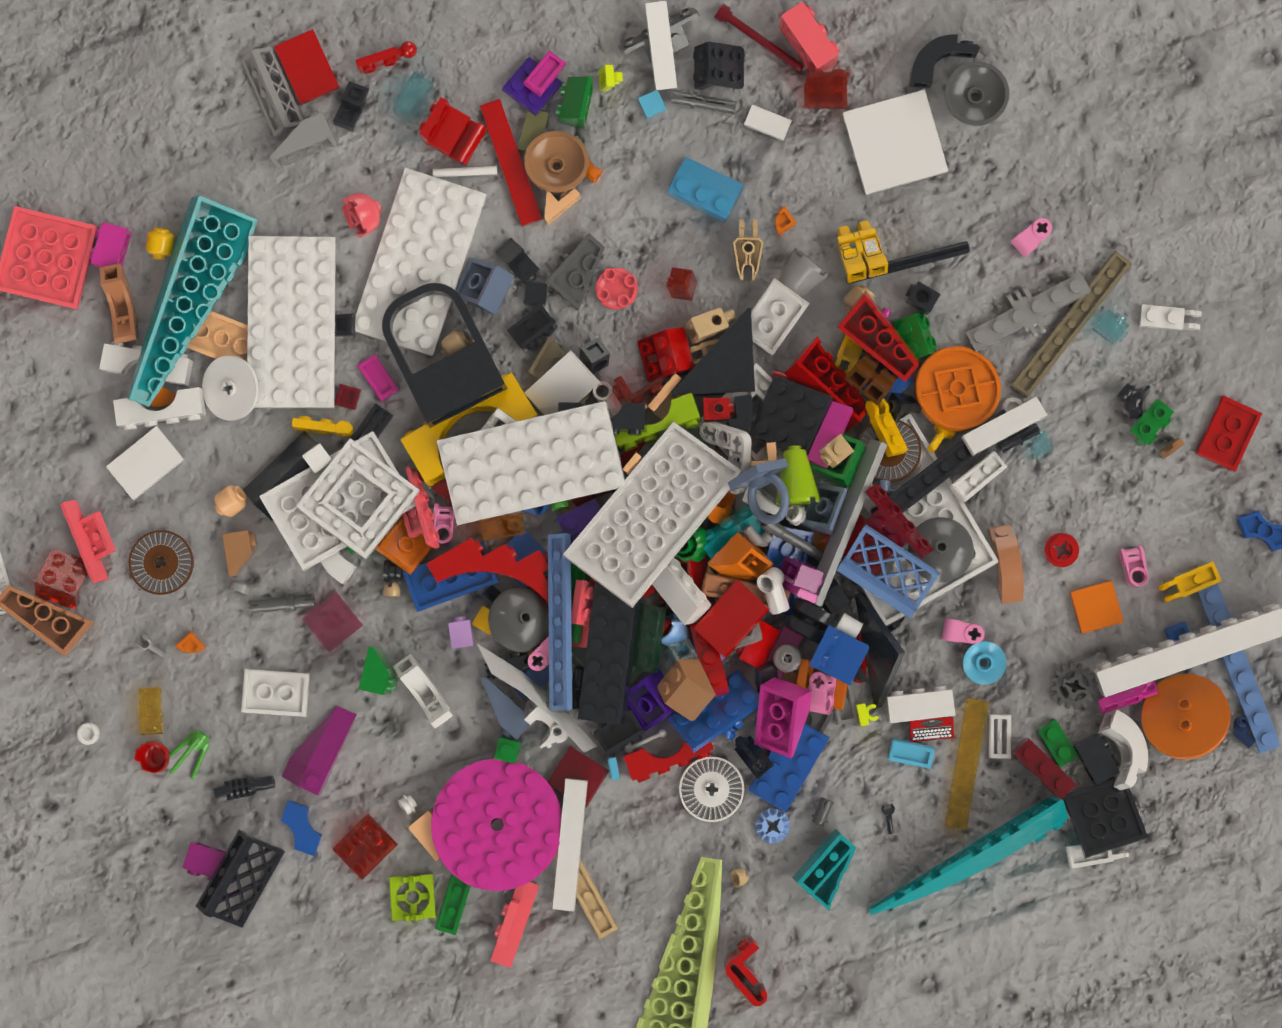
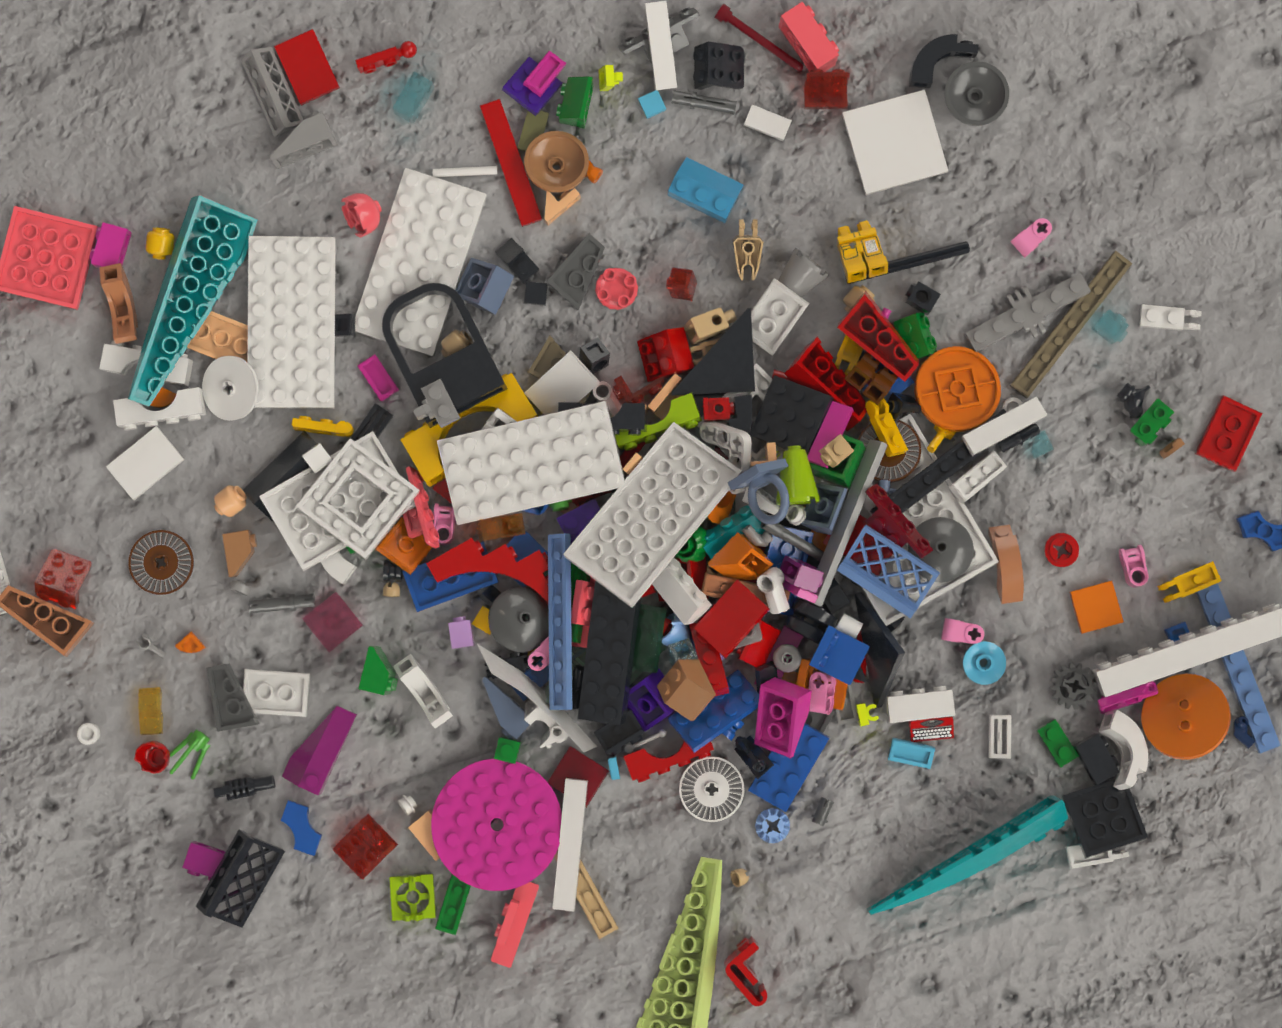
(90, 537): coral bracket -> none
(229, 700): none -> dark grey wing
(347, 397): dark red tile -> none
(351, 106): black slope -> none
(437, 405): none -> light grey hinge
(451, 132): red piece -> none
(532, 327): black bracket -> none
(784, 221): orange tile -> none
(825, 868): teal wedge -> none
(889, 818): black hand -> none
(966, 763): clear yellow tile -> none
(1043, 768): dark red arch -> none

